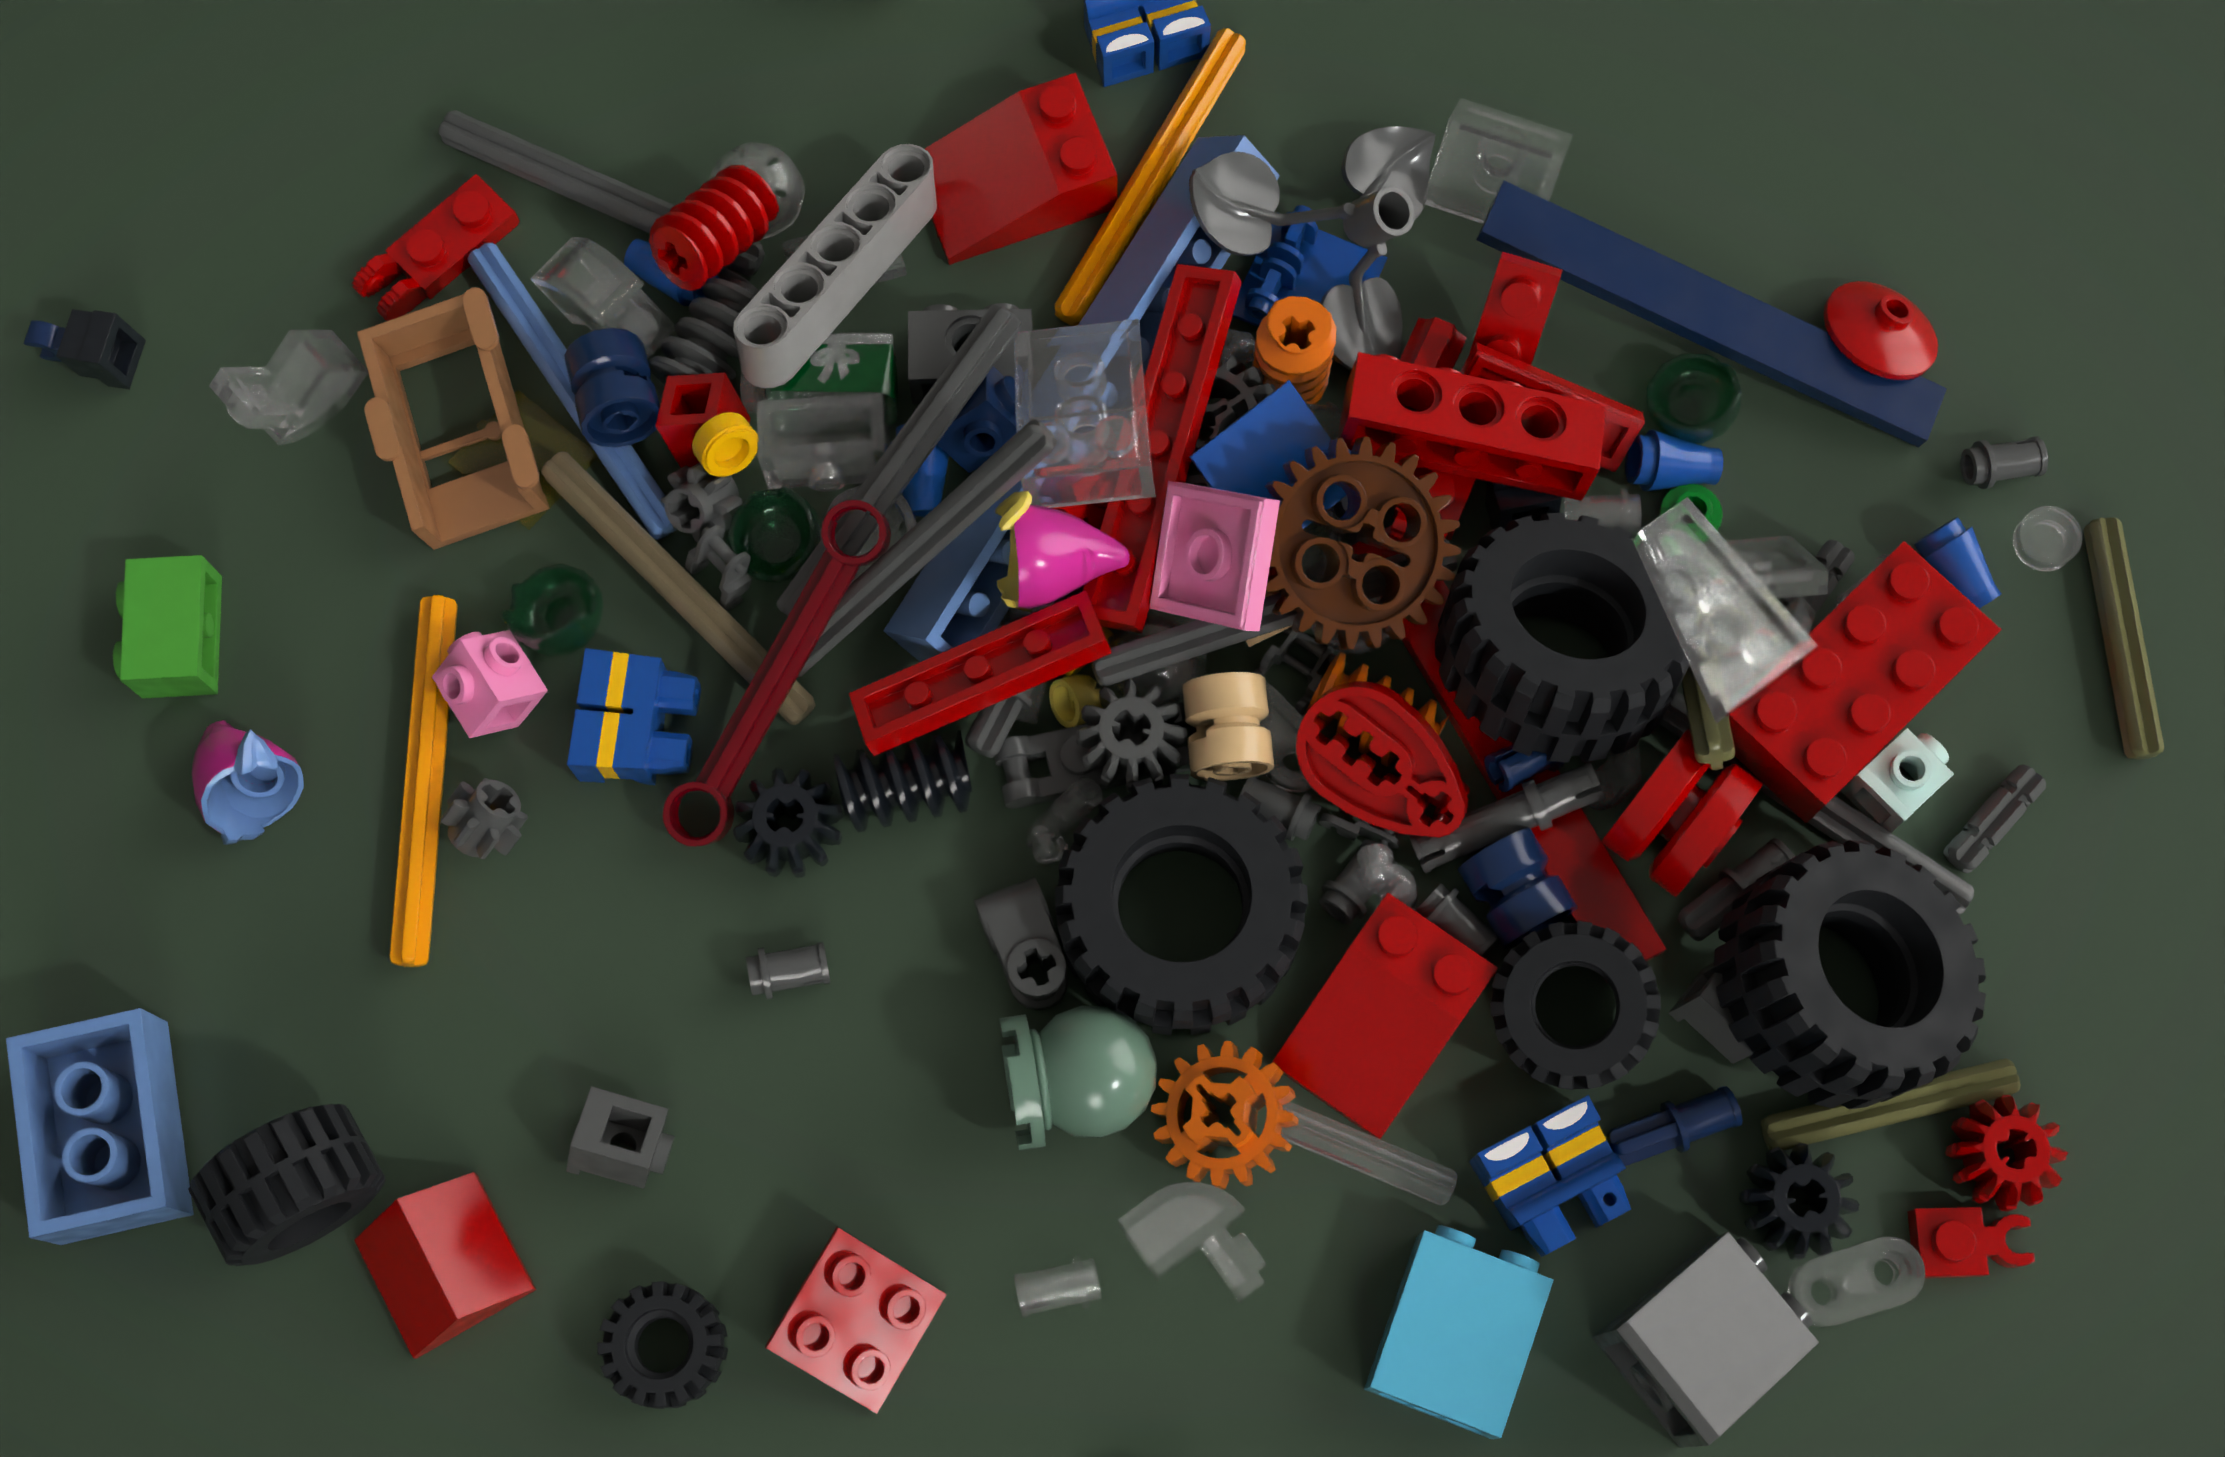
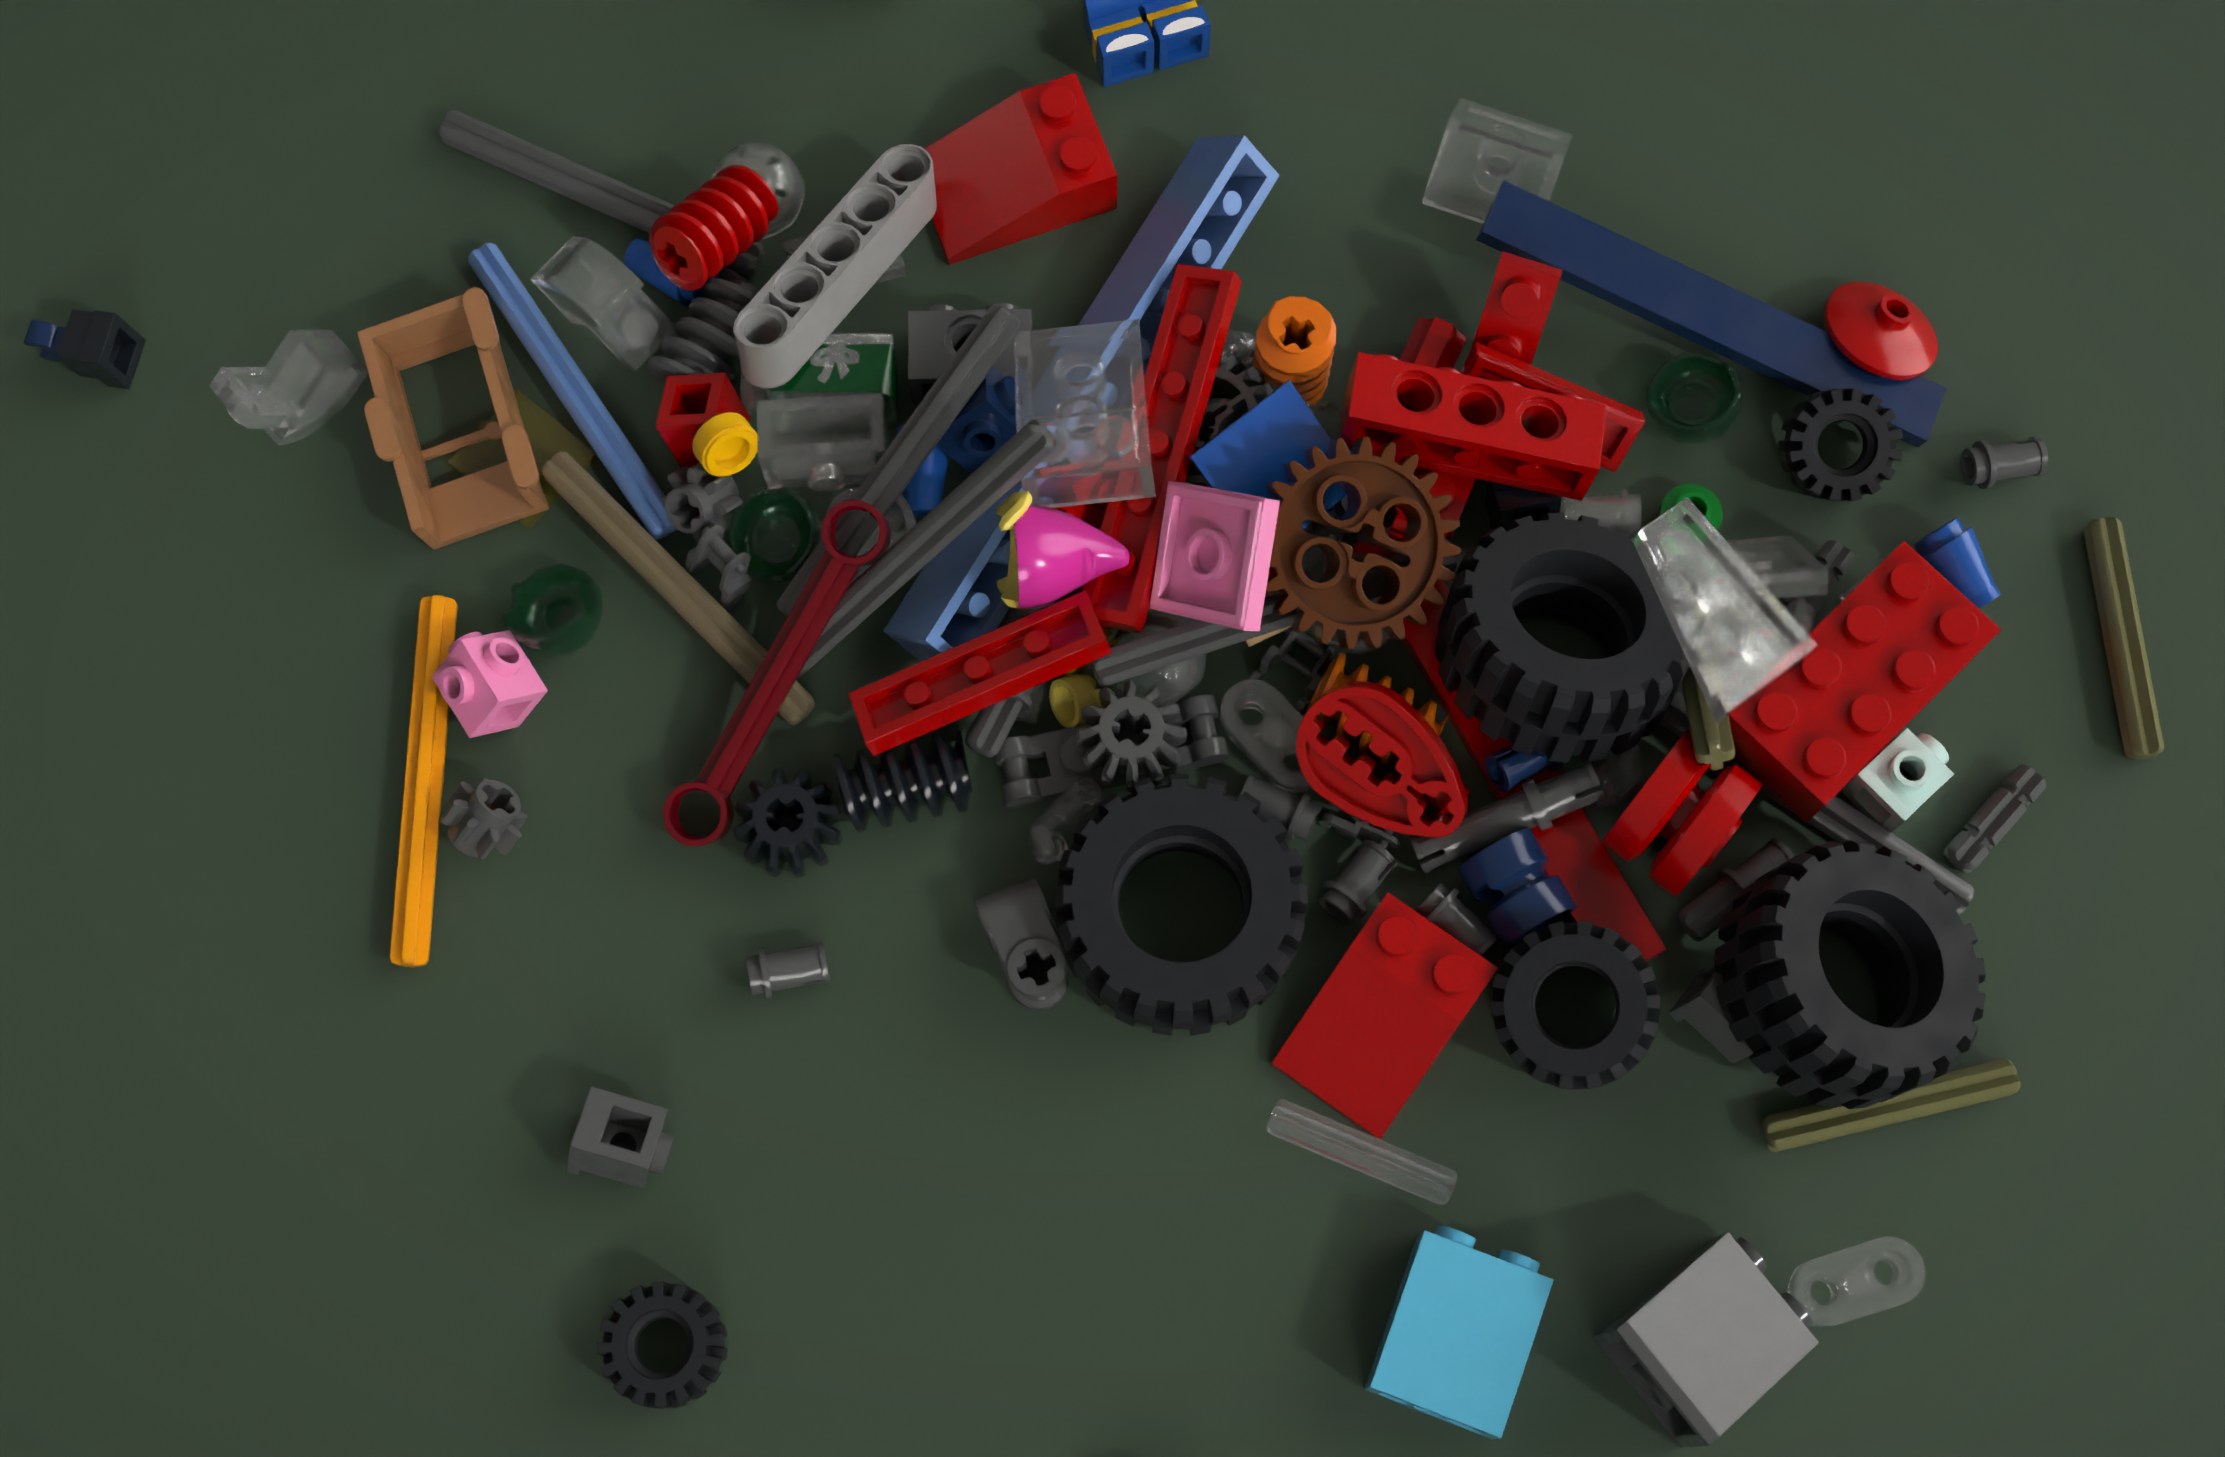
(98, 1127): medium blue brick -> none
(169, 627): bright green brick -> none
(243, 782): medium blue hat -> none
(286, 1184): black tyre -> none
(436, 248): red hinge -> none
(443, 1262): red slope -> none
(612, 387): dark blue wheel -> none
(624, 717): blue hips -> none
(856, 1320): hinge -> none
(1058, 1287): clear pin -> none
(1080, 1073): sand green tile -> none
(1151, 175): light orange axle -> none
(1191, 1218): clear brick -> none
(1227, 724): tan wheel -> none
(1245, 1099): orange gear -> none
(1298, 264): blue hinge -> none
(1383, 877): clear arm -> none
(1390, 172): dark grey plant -> none
(1547, 1167): blue hips -> none
(1666, 462): blue cone -> none
(1675, 1126): dark blue axle -> none
(1825, 1201): black gear -> none
(1876, 455): none -> black tyre
(1958, 1244): red plate -> none
(2031, 1148): red gear -> none
(2047, 538): clear tile -> none

